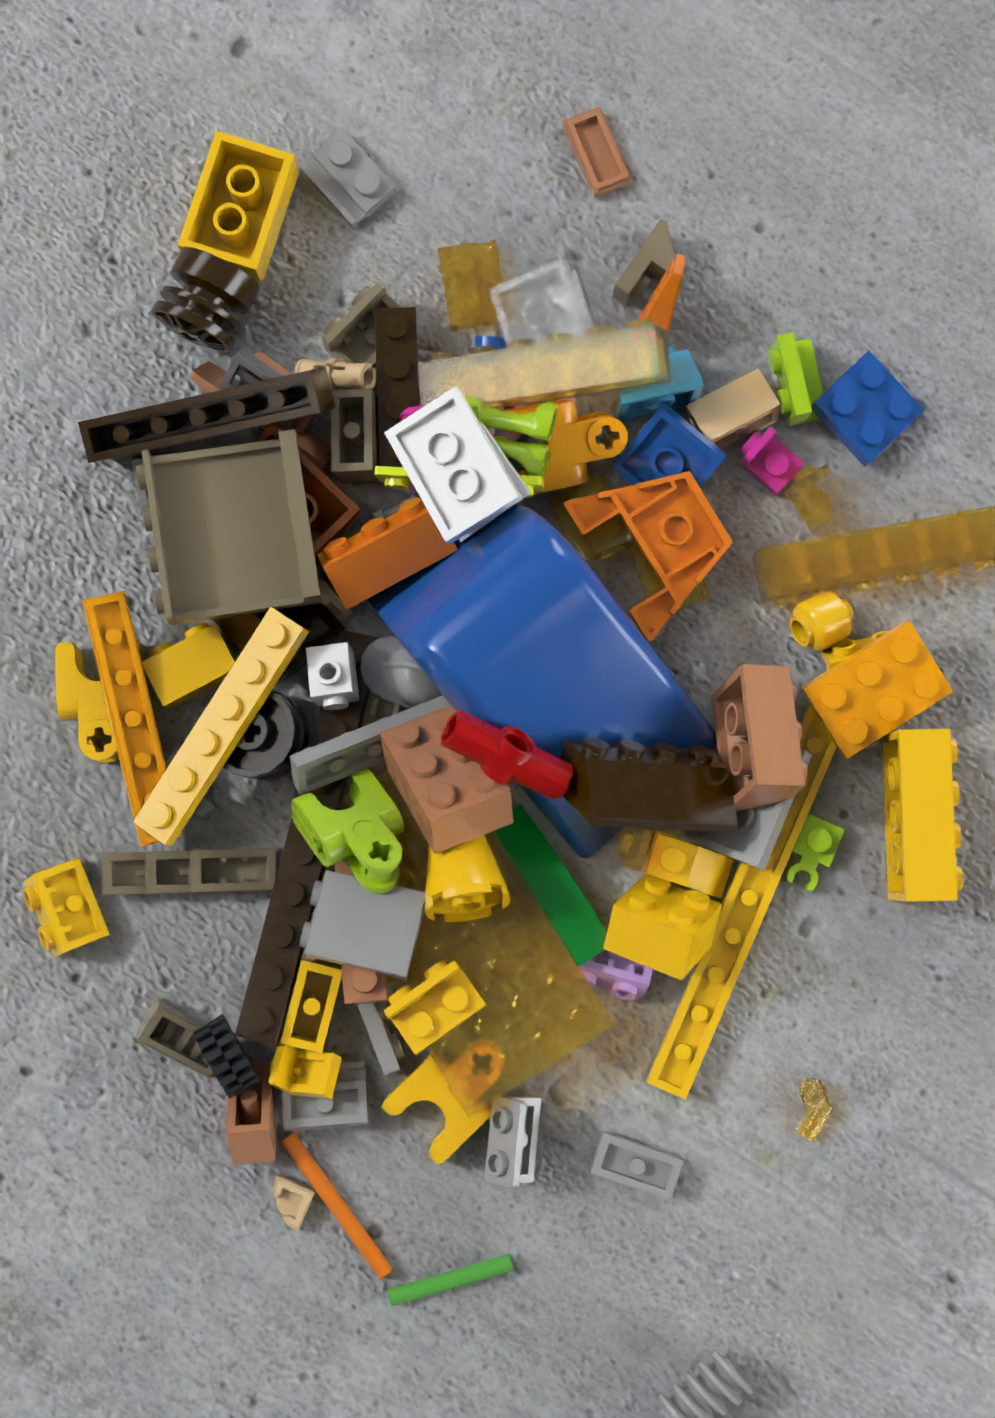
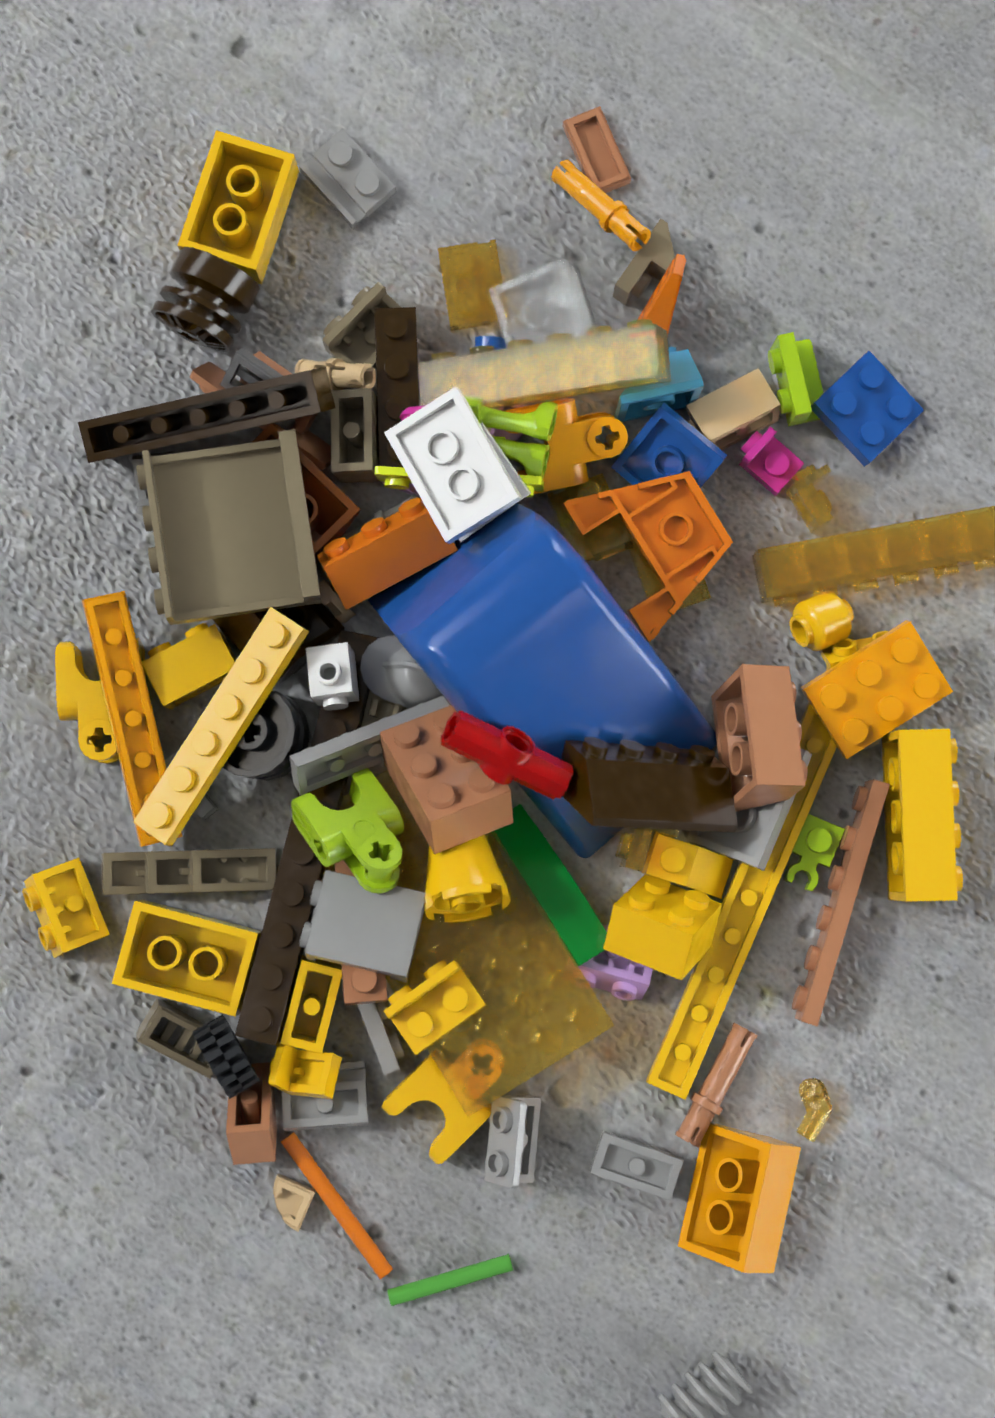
(187, 957): none -> yellow brick
(612, 214): none -> light orange pin
(716, 1084): none -> nougat pin
(739, 1199): none -> light orange slope
(834, 918): none -> nougat plate

